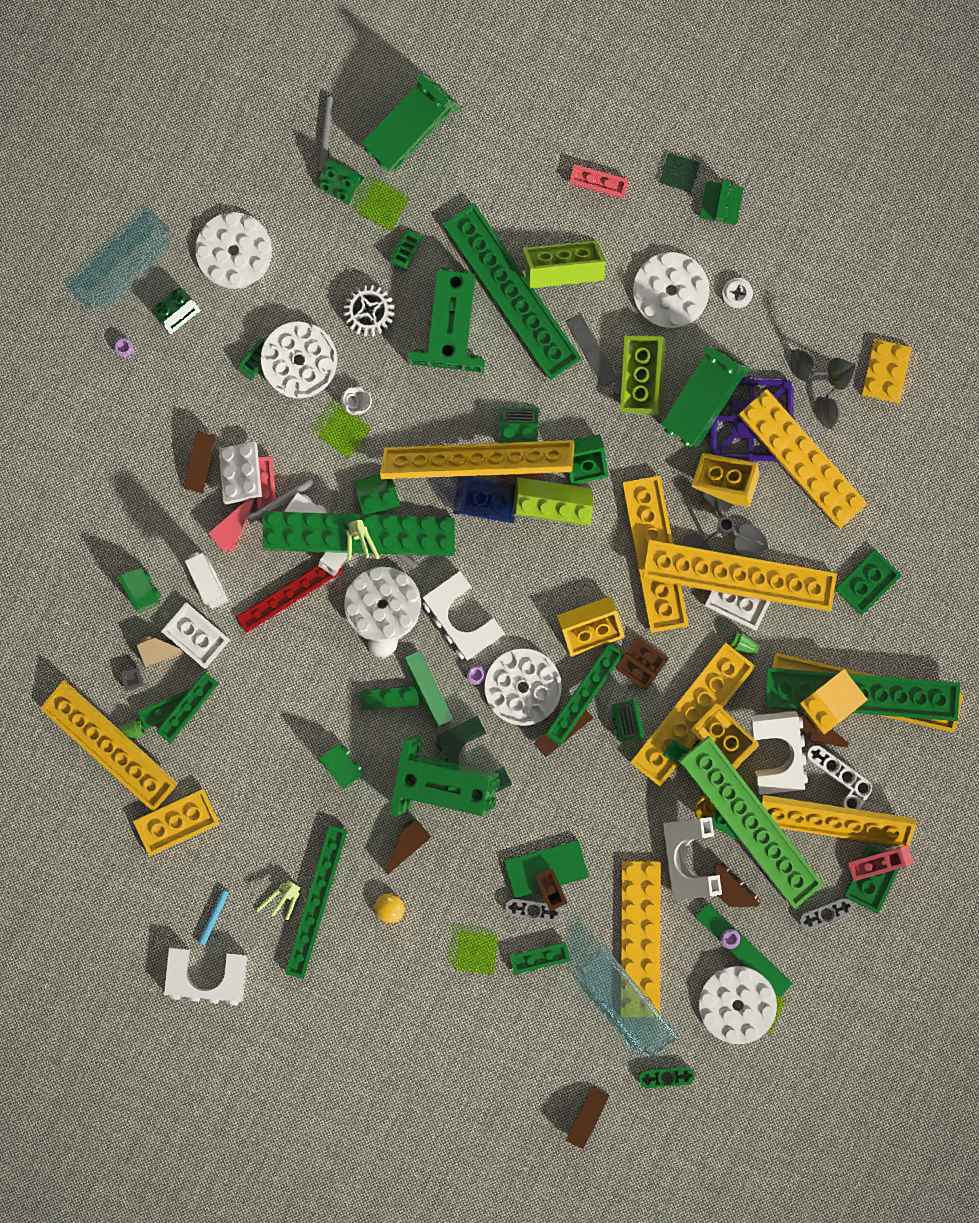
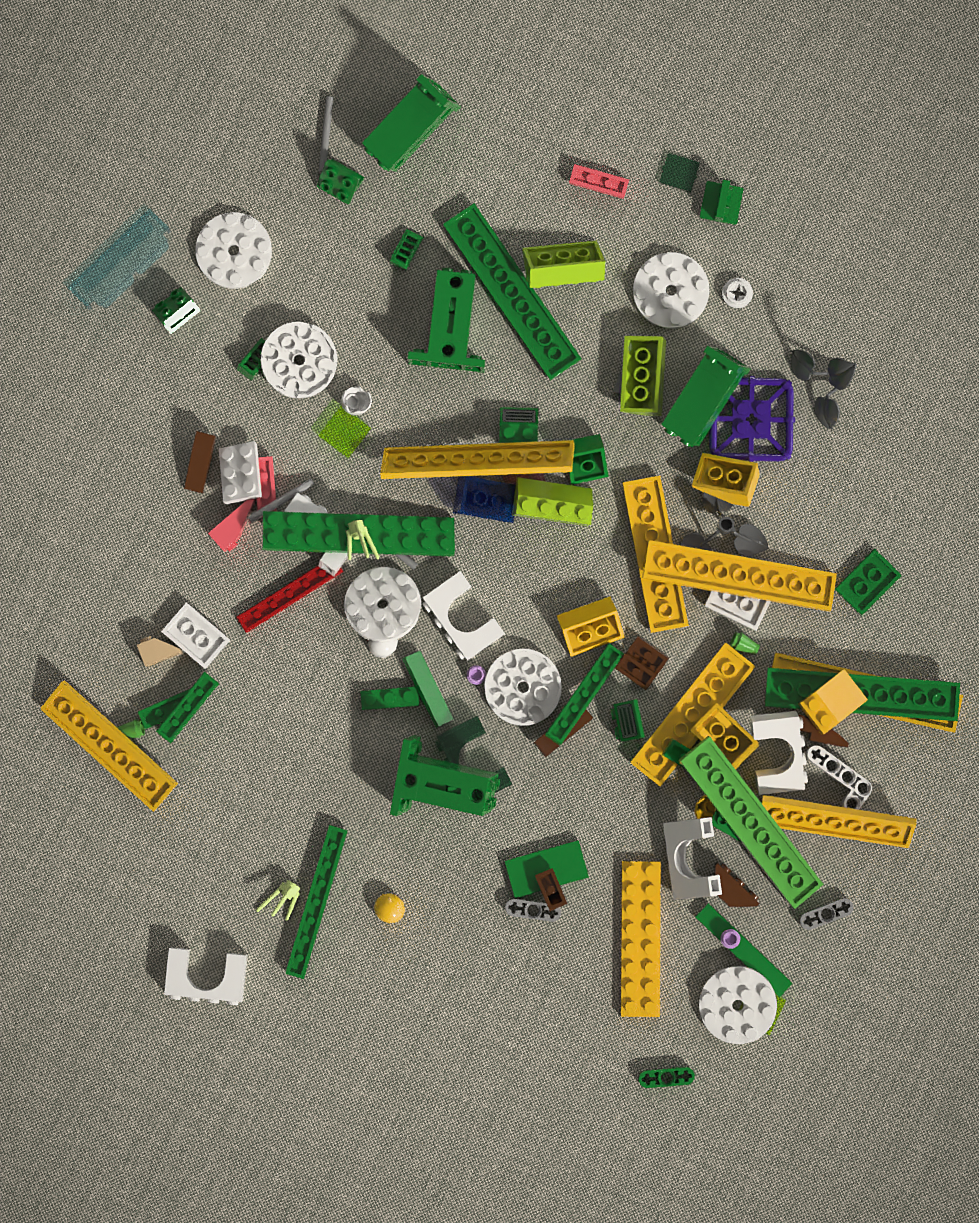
(123, 347): lavender plate -> none
(132, 679): flat silver plate -> none
(140, 590): green slope -> none
(176, 822): yellow plate -> none
(206, 580): white arch -> none
(213, 917): medium azure bar -> none
(341, 766): green slope -> none
(376, 306): white gear -> none
(376, 495): green slope -> none
(384, 205): clear neon green tile -> none
(409, 841): reddish brown slope -> none
(477, 953): clear neon green tile -> none
(540, 958): green plate -> none
(587, 1117): reddish brown slope -> none
(591, 350): flat silver sticker -> none
(624, 1003): clear light blue slope -> none
(802, 459): yellow plate -> none
(871, 890): green tile -> none
(881, 862): coral slope -> none
(886, 371): yellow plate -> none

